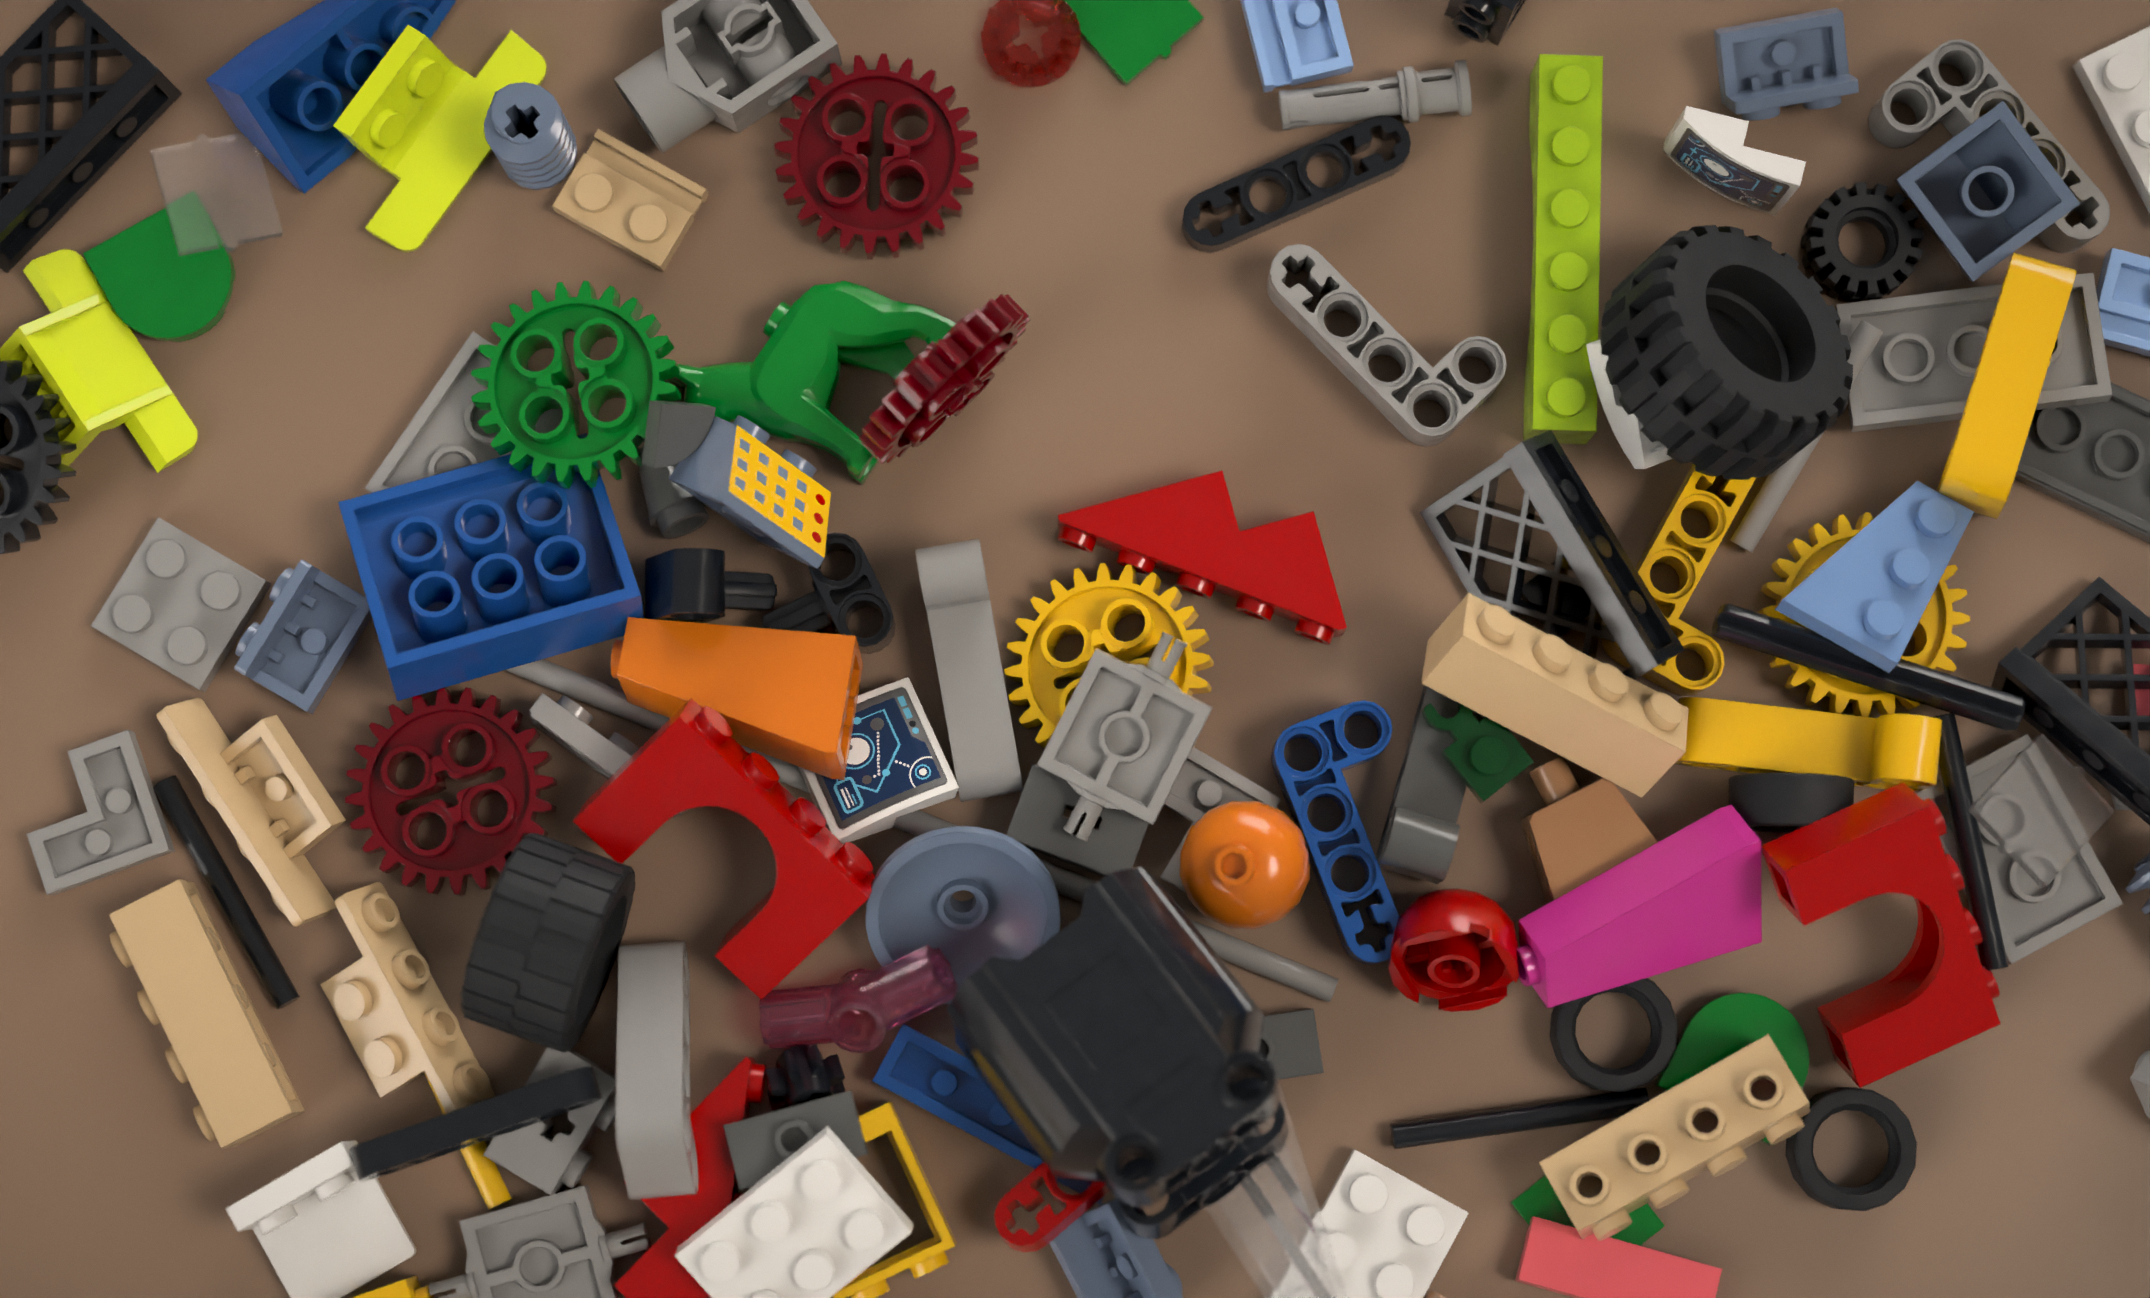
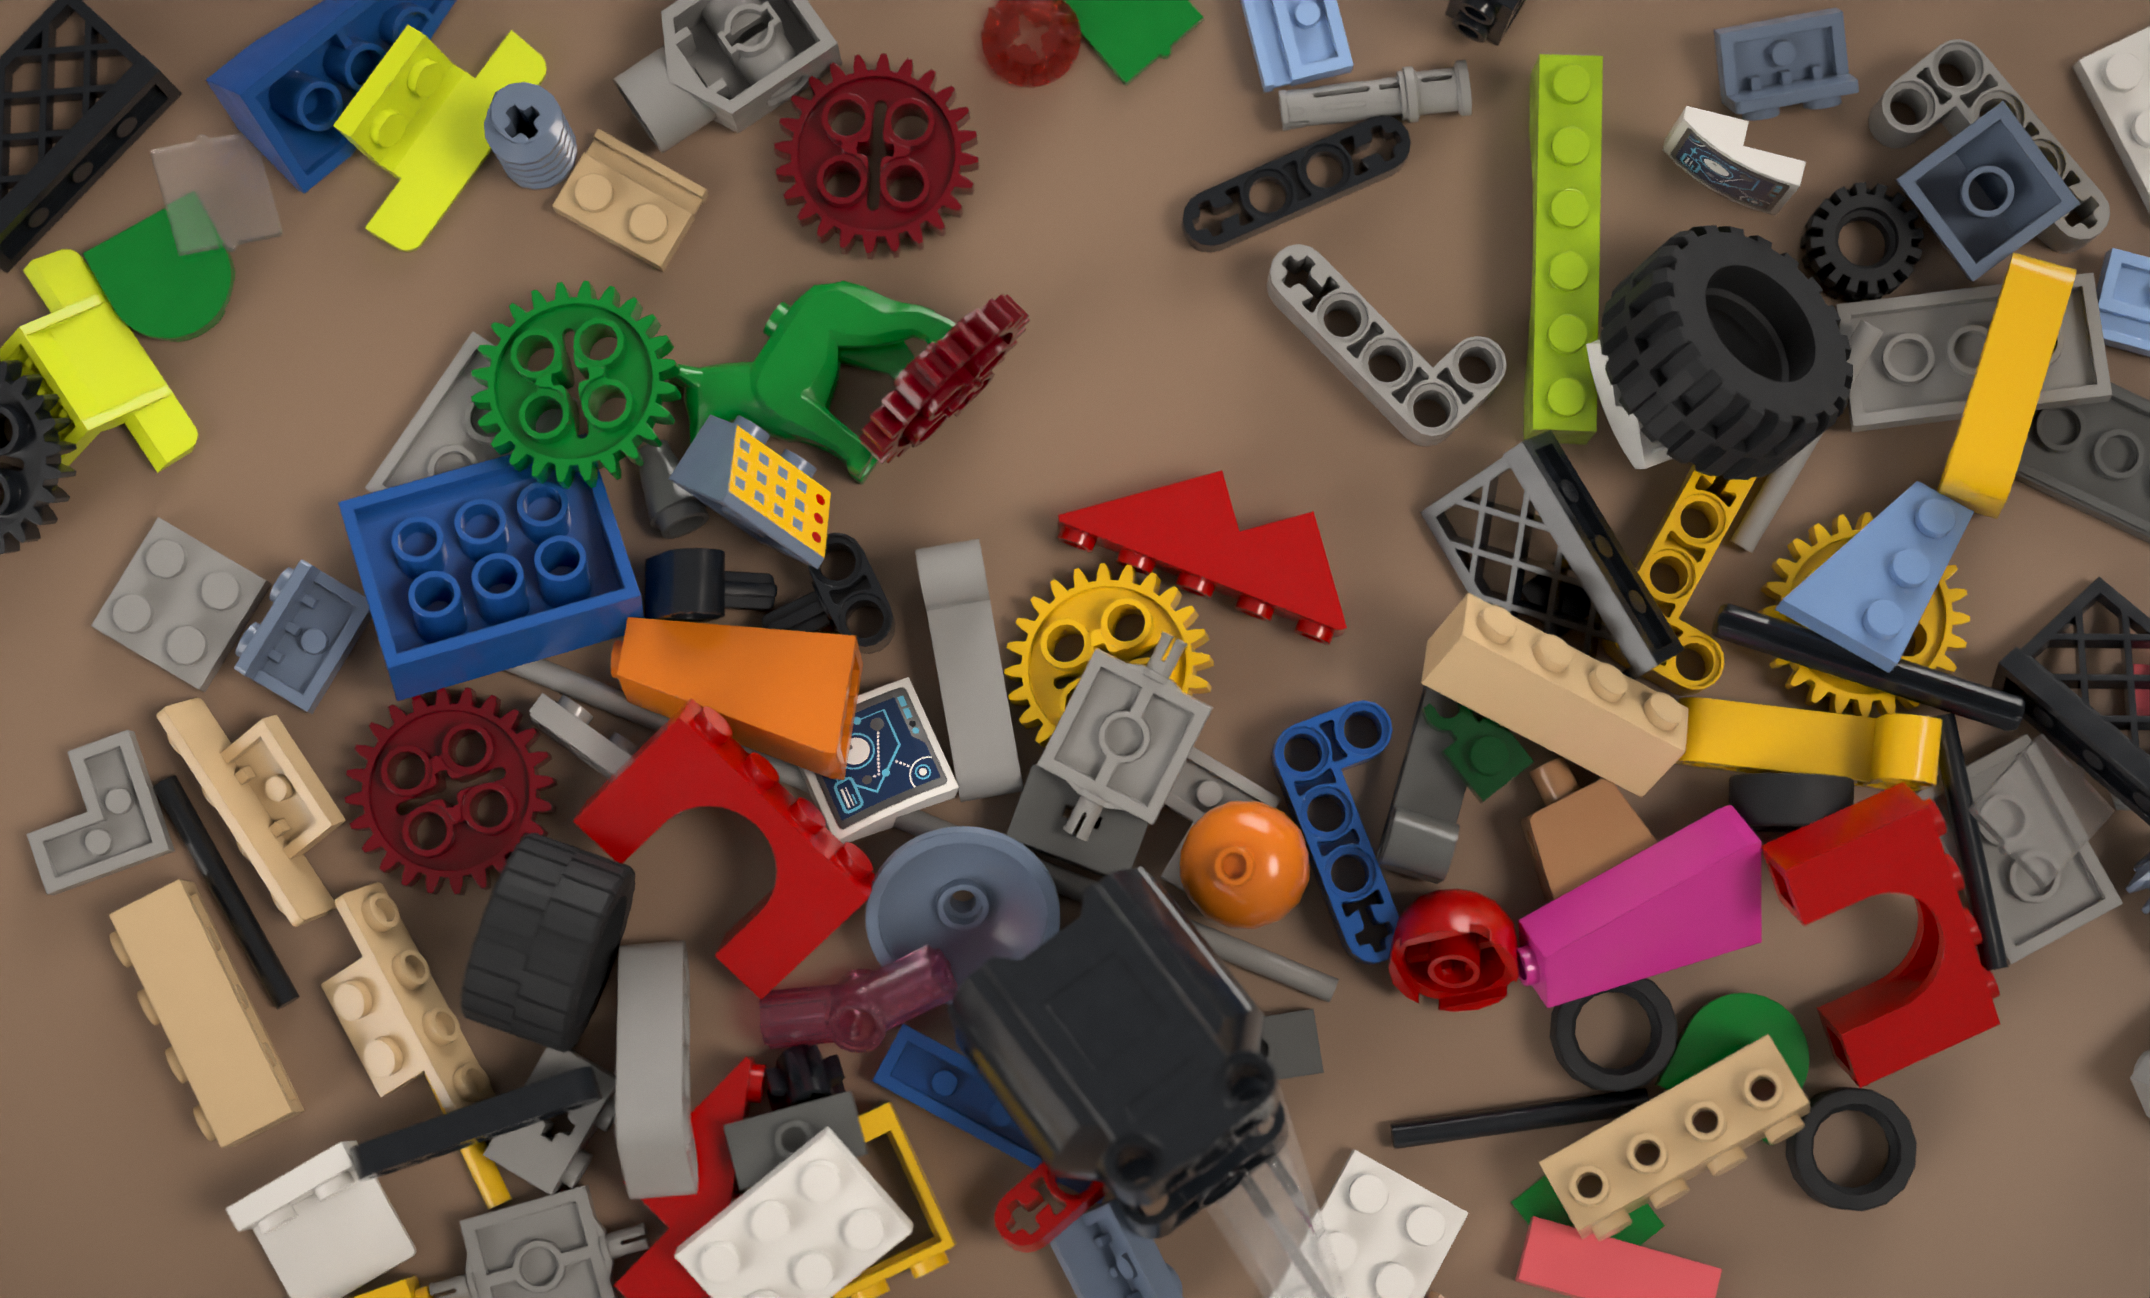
(674, 431): dark grey tile -> none

